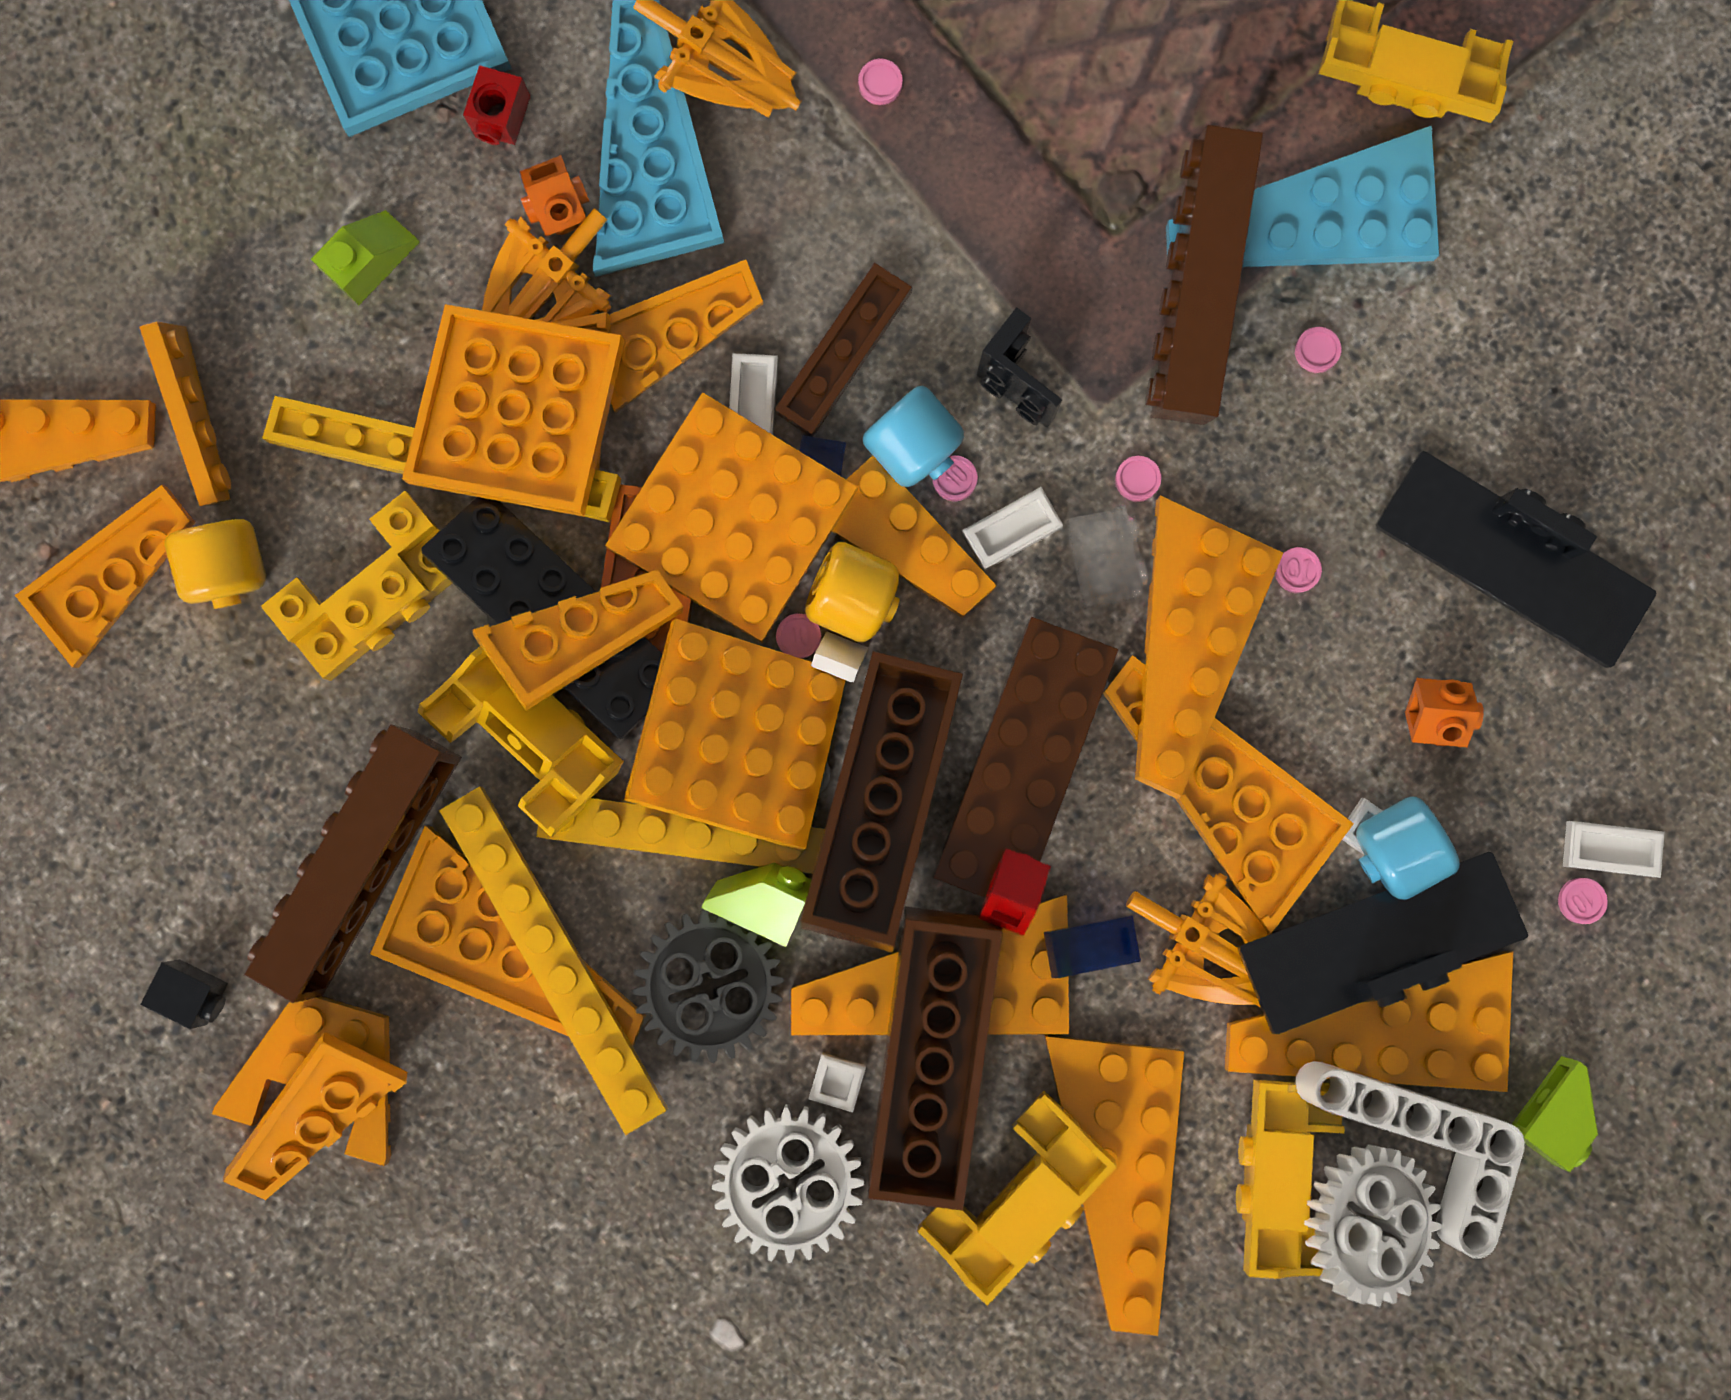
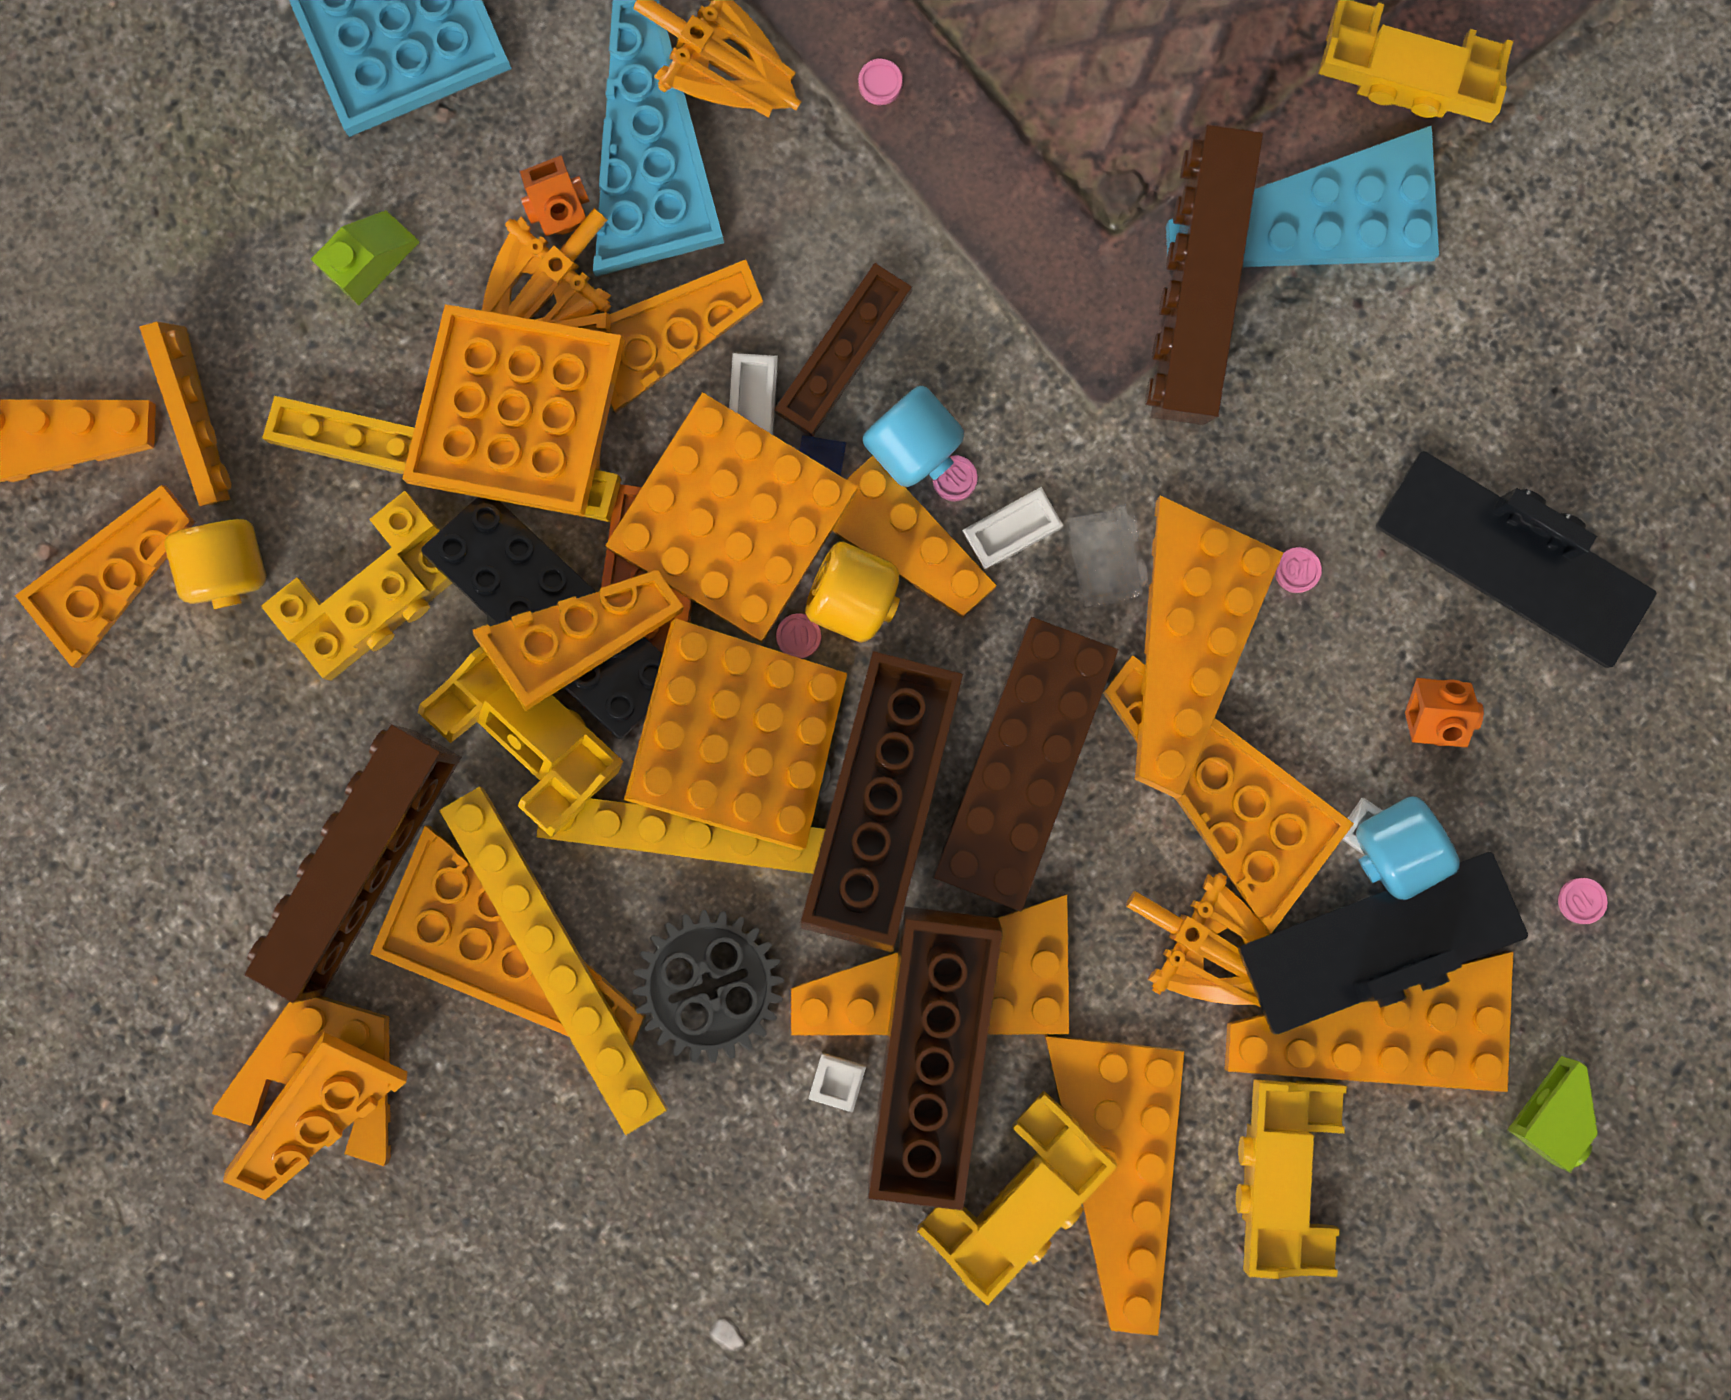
(185, 994): black brick -> none
(495, 88): red brick -> none
(762, 900): slope -> none
(812, 1218): white gear -> none
(839, 657): tile -> none
(1004, 377): black bracket -> none
(1015, 892): red brick -> none
(1092, 946): clear blue tile -> none
(1138, 478): bright pink piece -> none
(1318, 349): bright pink piece -> none
(1352, 1248): white gear -> none
(1430, 1123): white beam -> none
(1613, 849): white tile -> none

